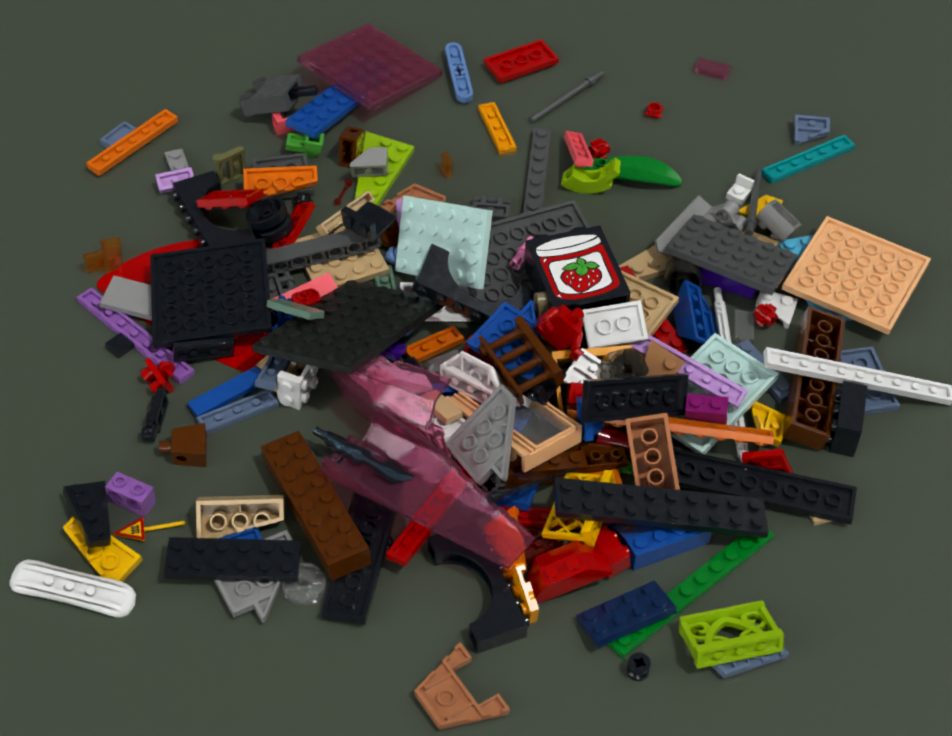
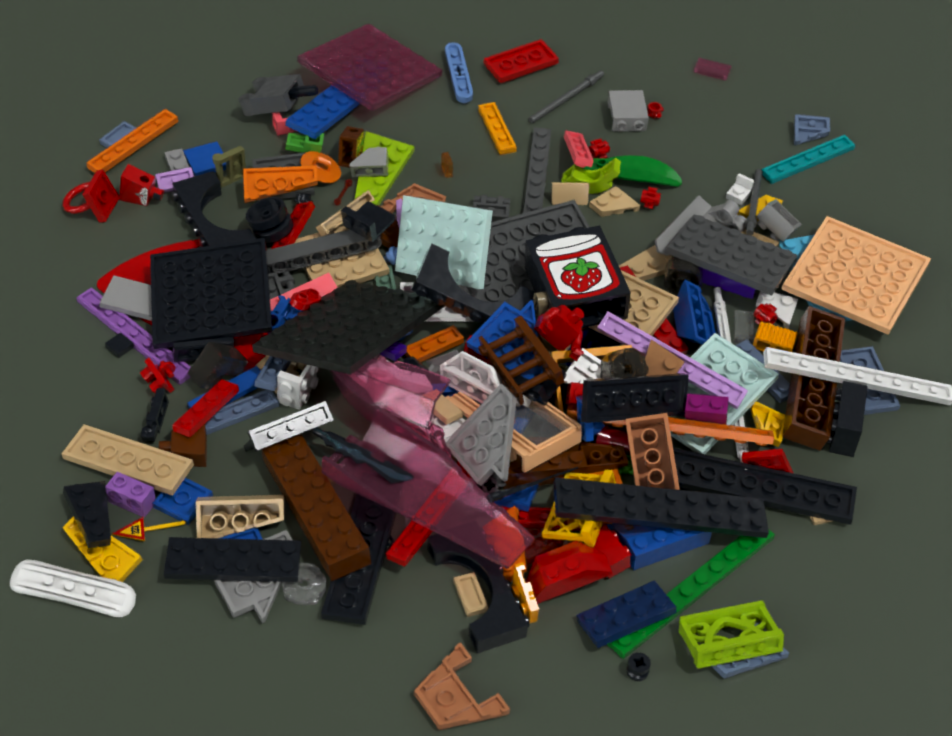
(99, 197): none -> red tile
(109, 258): clear orange brick -> none
(134, 459): none -> tan plate
(138, 186): none -> red torso
(183, 502): none -> blue tile
(201, 159): none -> blue tile
(205, 408): none -> red plate
(216, 362): none -> clear smoke brick
(230, 198): red plate -> none
(288, 427): none -> fence
(295, 309): sand green tile -> none
(327, 168): none -> orange shield
(470, 594): none -> tan tile
(519, 257): bright pink axle -> none
(569, 191): none -> tan slope
(613, 202): none -> tan wing
(614, 325): white tile -> none
(628, 110): none -> light grey panel
(650, 197): none -> red gear
(774, 337): none -> light orange brick

